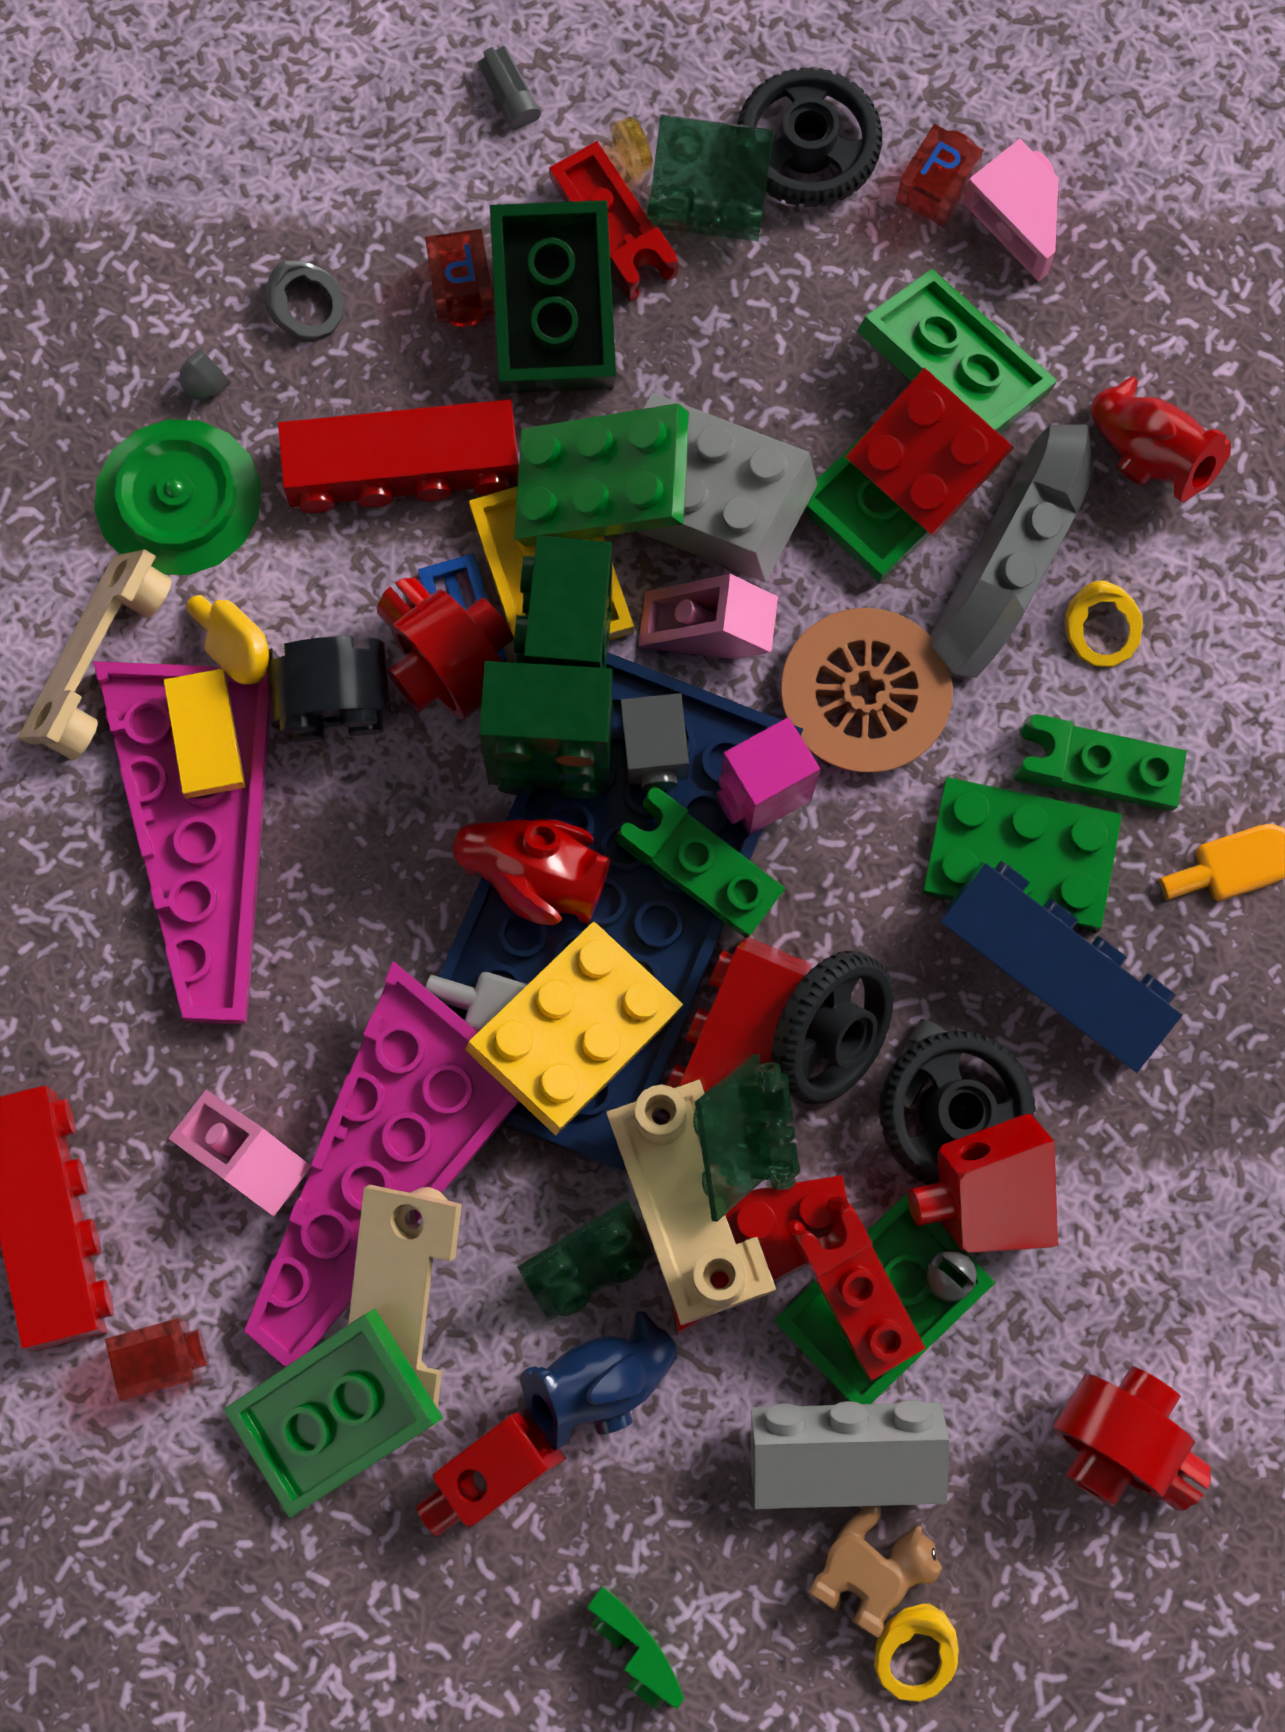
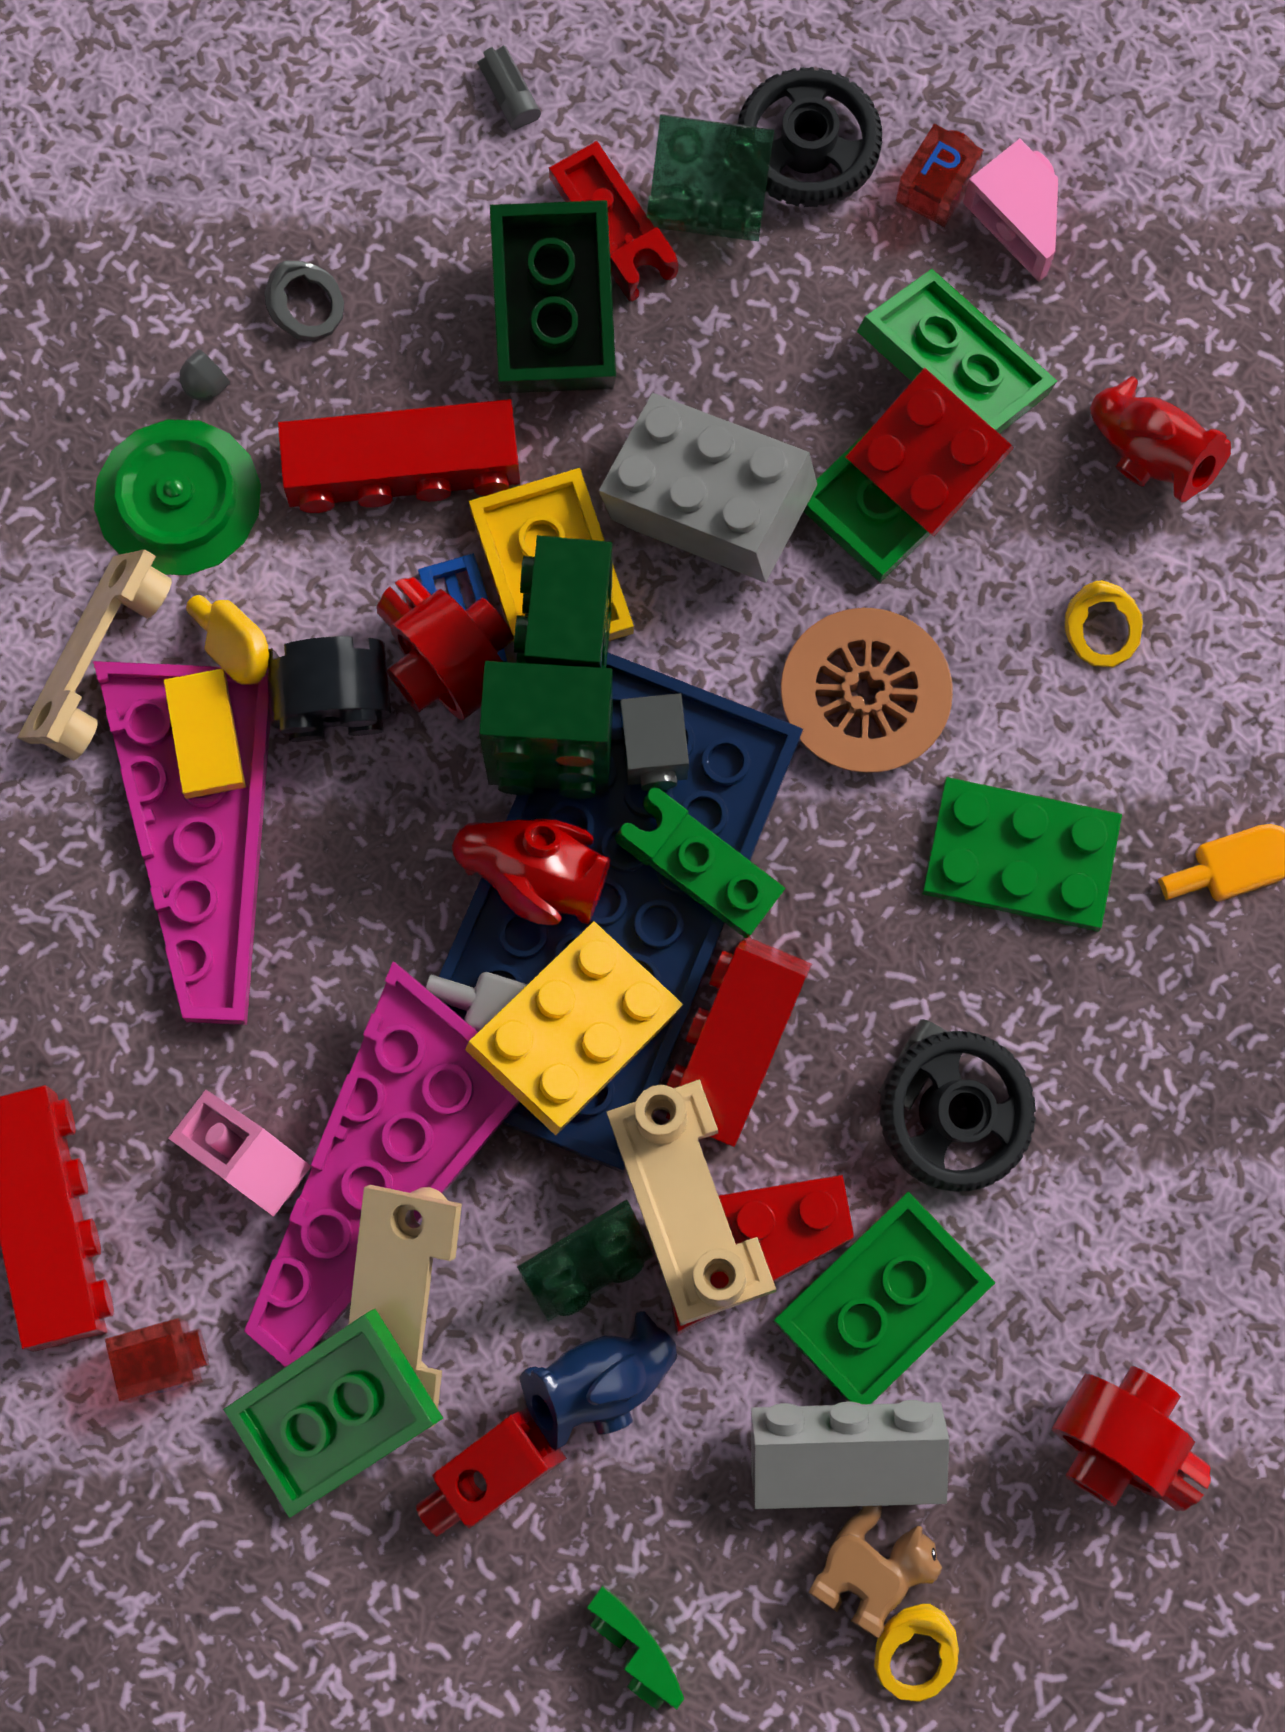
(460, 277): clear red brick -> none
(602, 475): green plate -> none
(631, 146): clear yellow tile -> none
(709, 618): bright pink slope -> none
(746, 1134): clear green hinge -> none
(767, 777): dark pink brick -> none
(826, 1024): black wheel -> none
(858, 1290): red plate -> none
(941, 1284): dark grey hinge -> none
(994, 1189): red torso -> none
(1015, 550): dark grey brick -> none
(1059, 965): dark blue brick -> none
(1102, 764): green plate -> none

